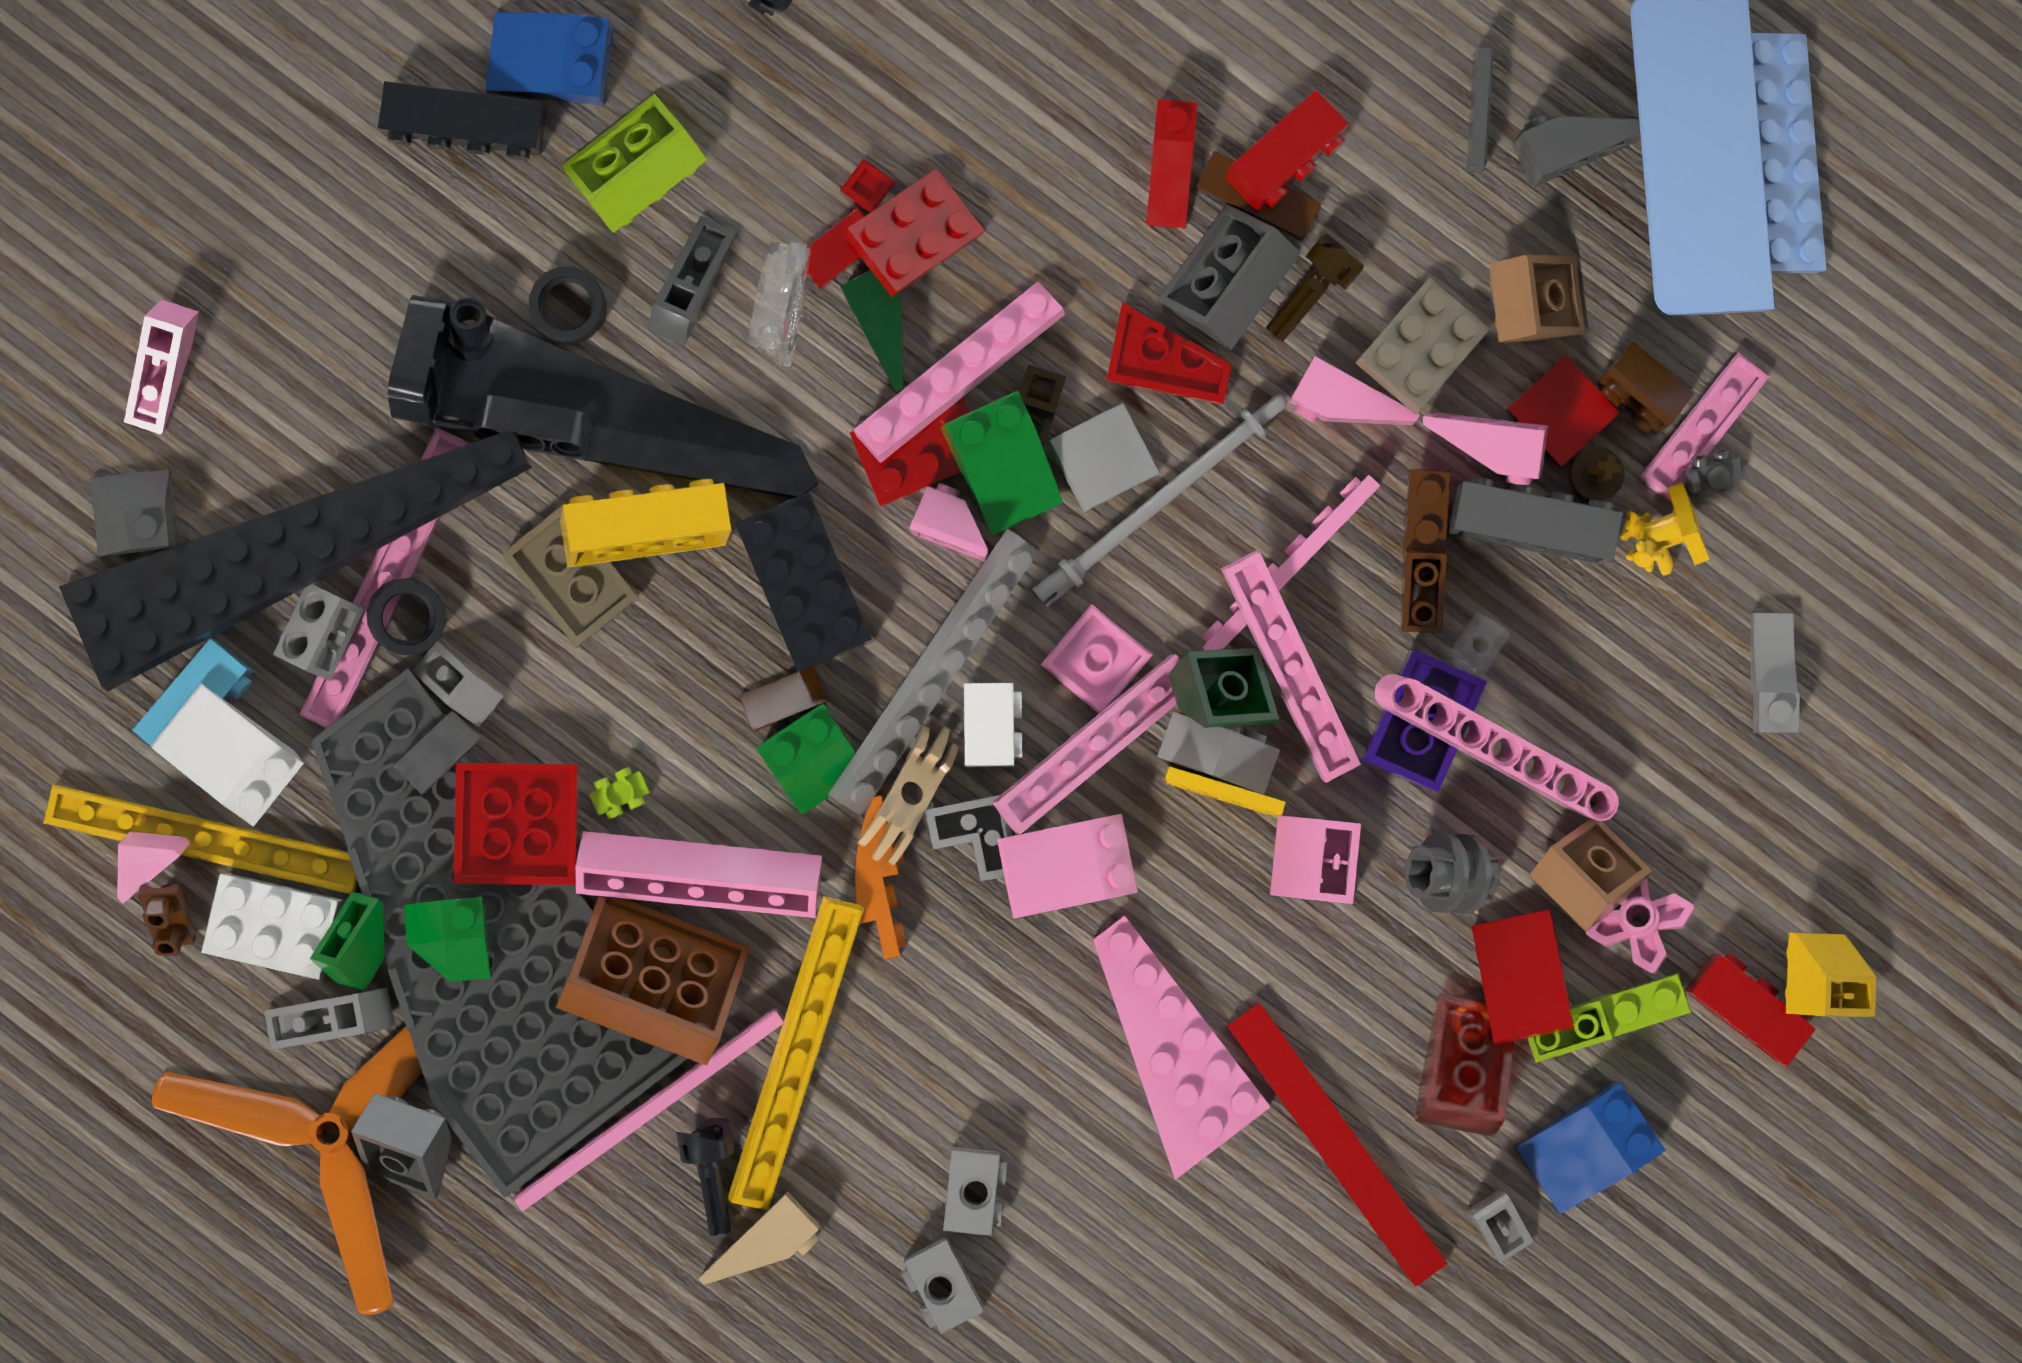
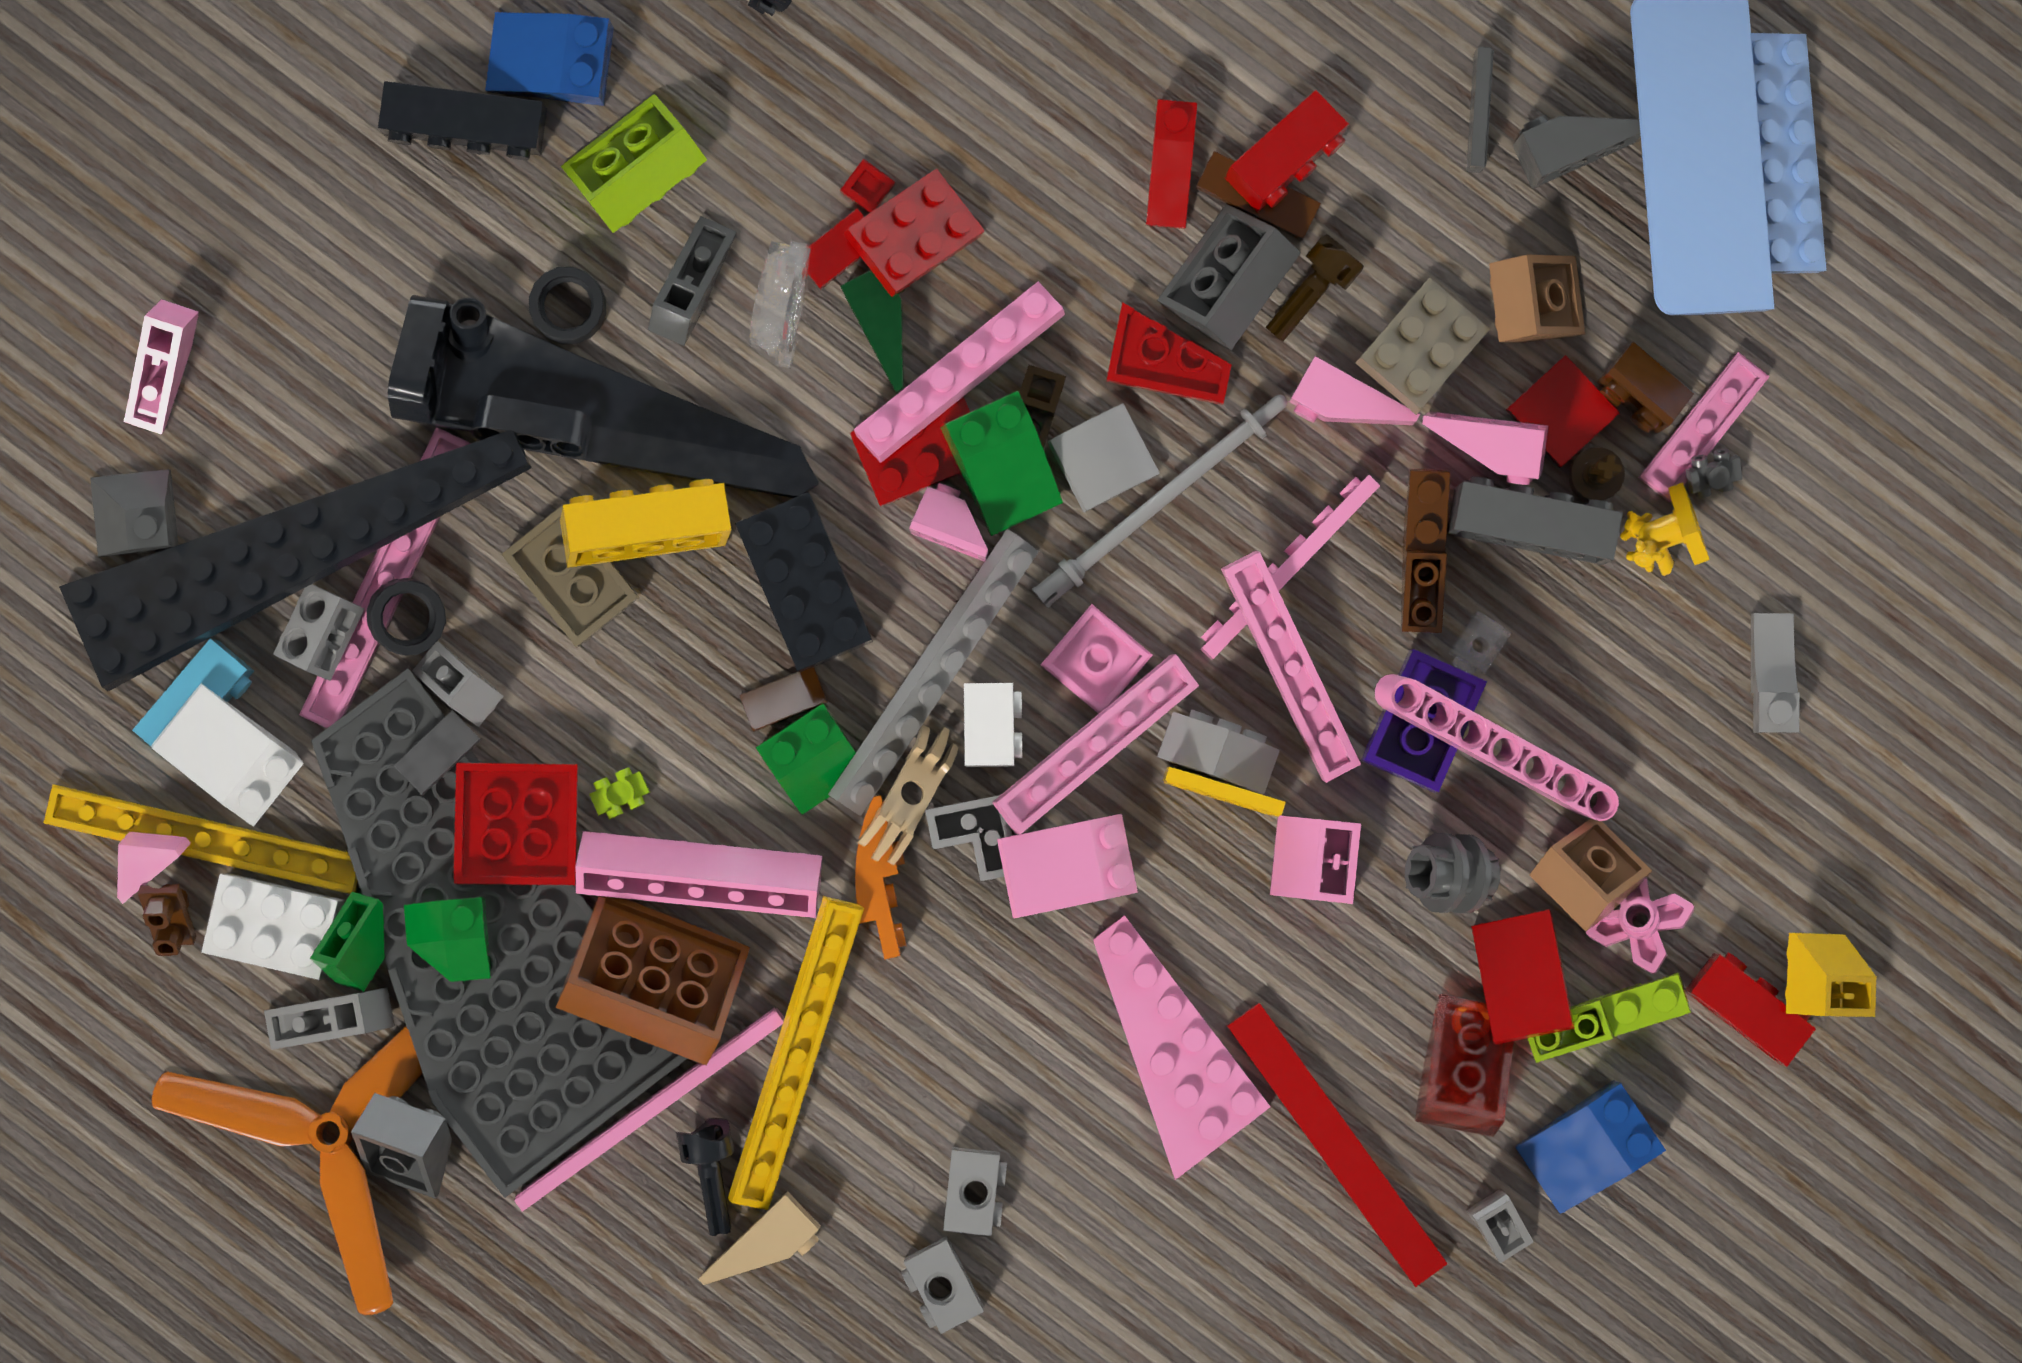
(1223, 688): dark green slope -> none

